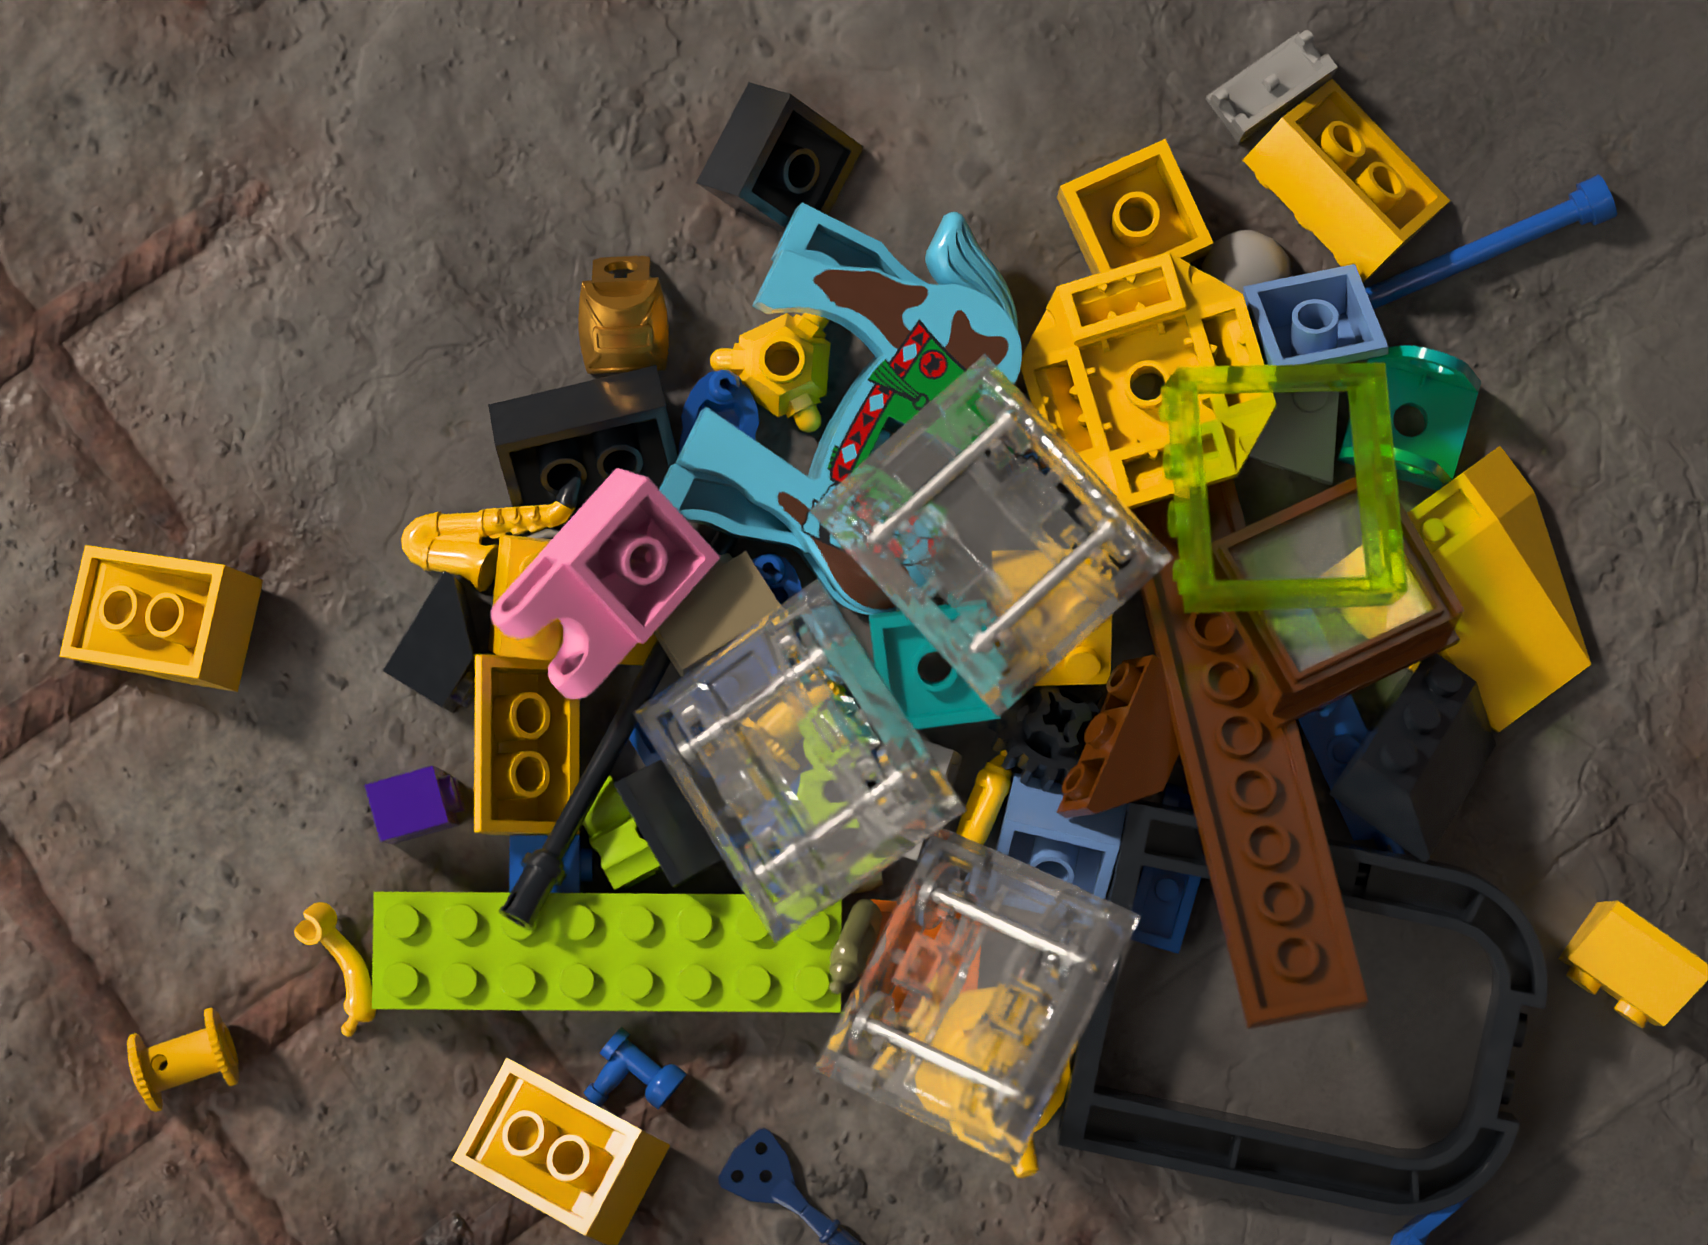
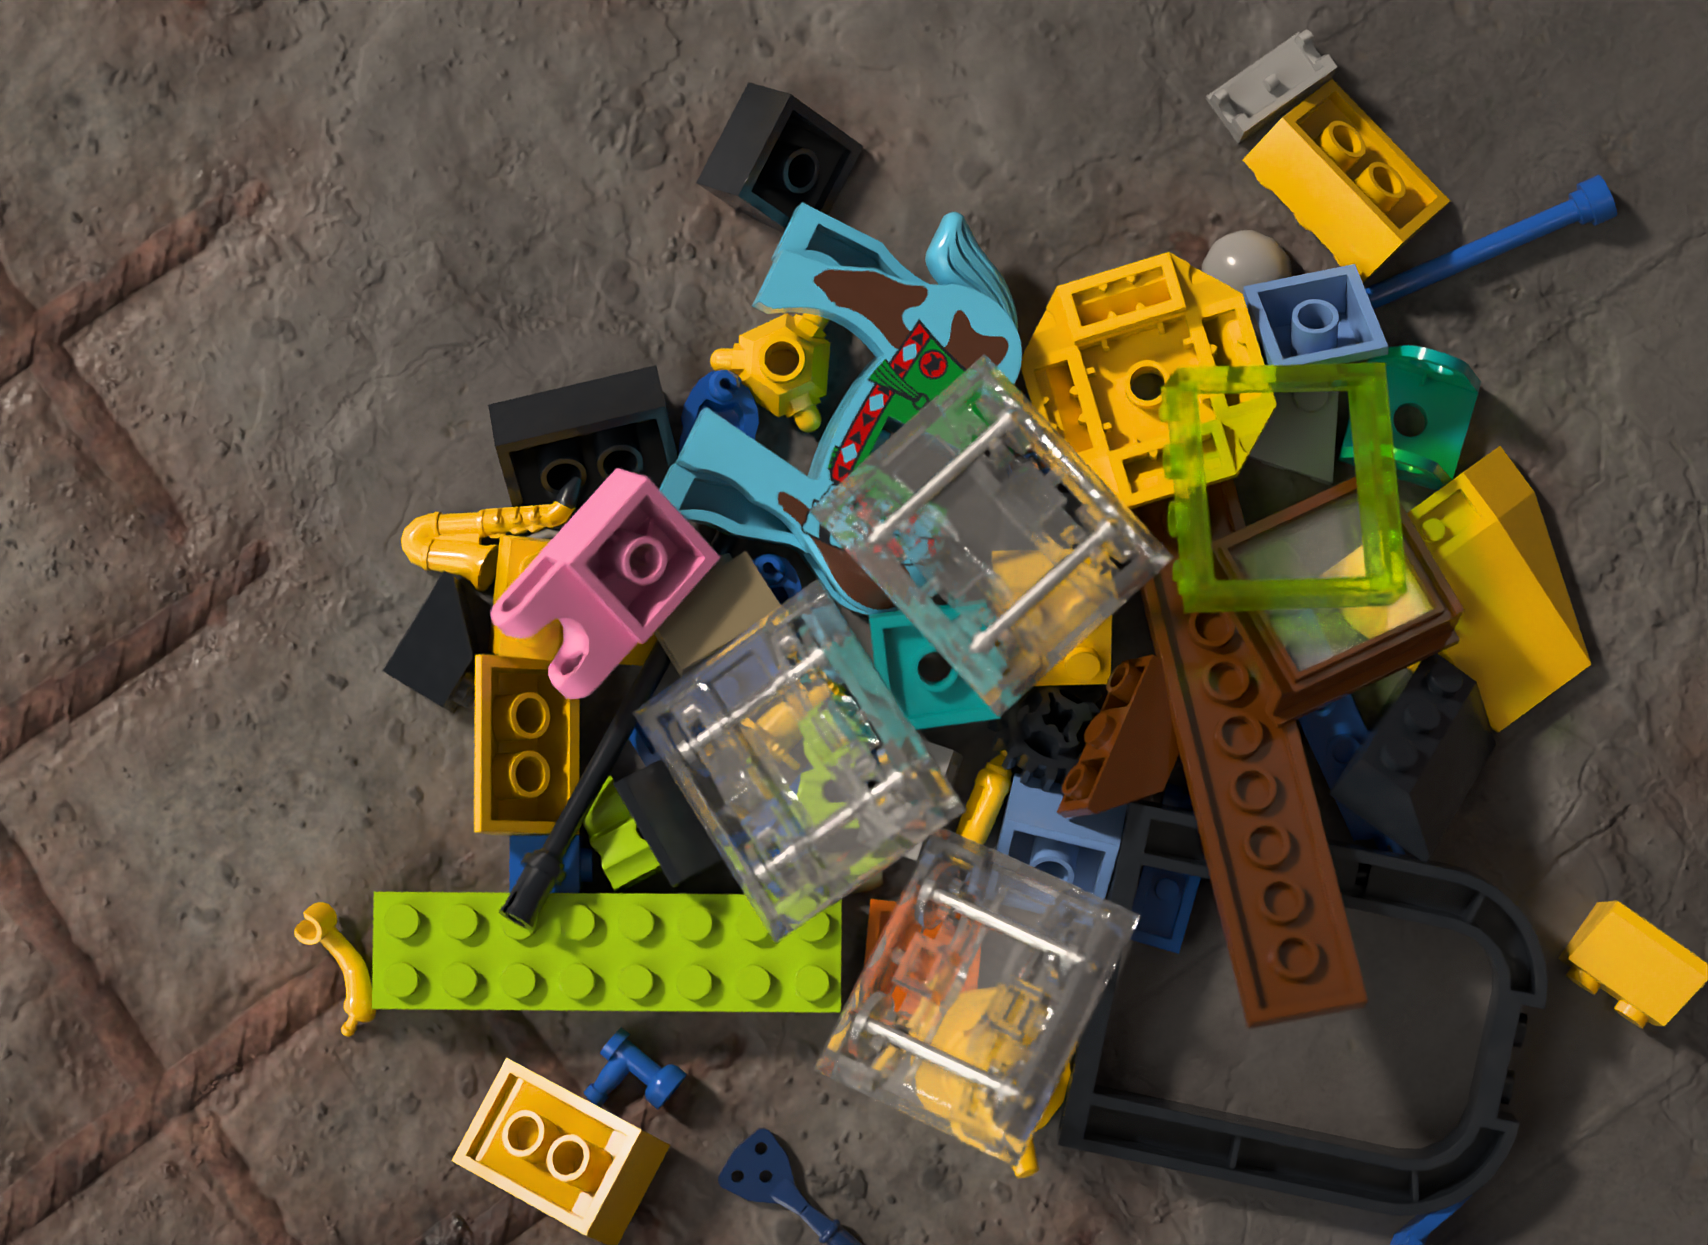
(162, 617): yellow slope -> none
(186, 1058): yellow hose -> none
(414, 804): dark purple brick -> none
(622, 318): pearl gold piece -> none
(854, 944): olive piece -> none
(1134, 211): yellow brick -> none

